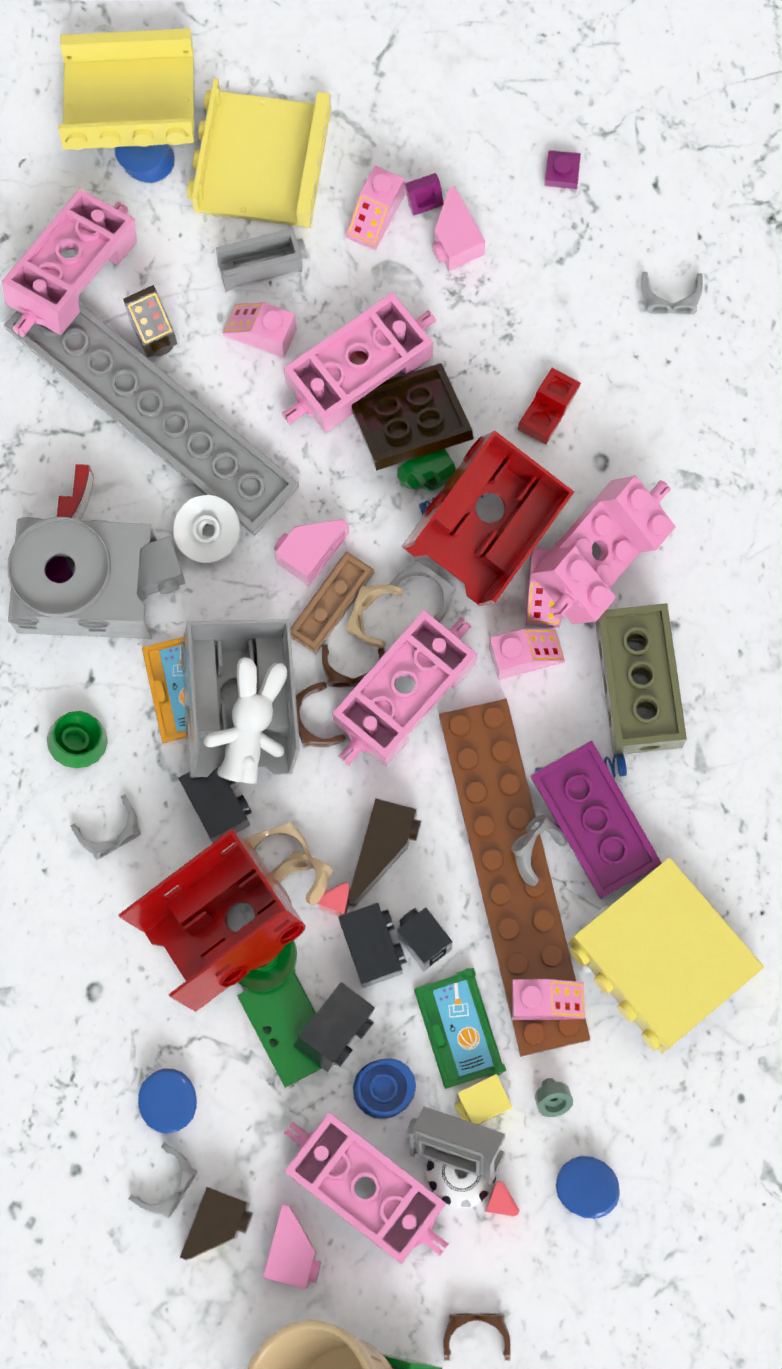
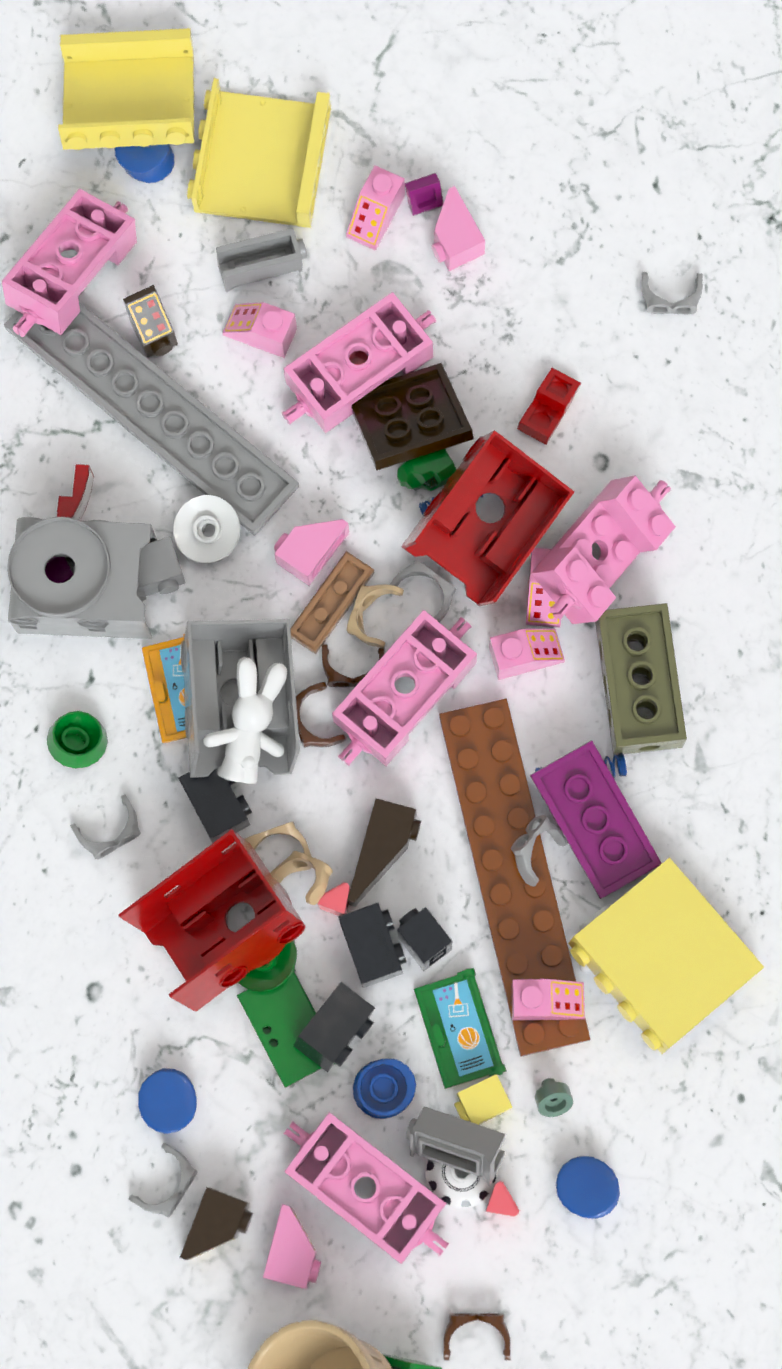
(562, 169): magenta plate -> none

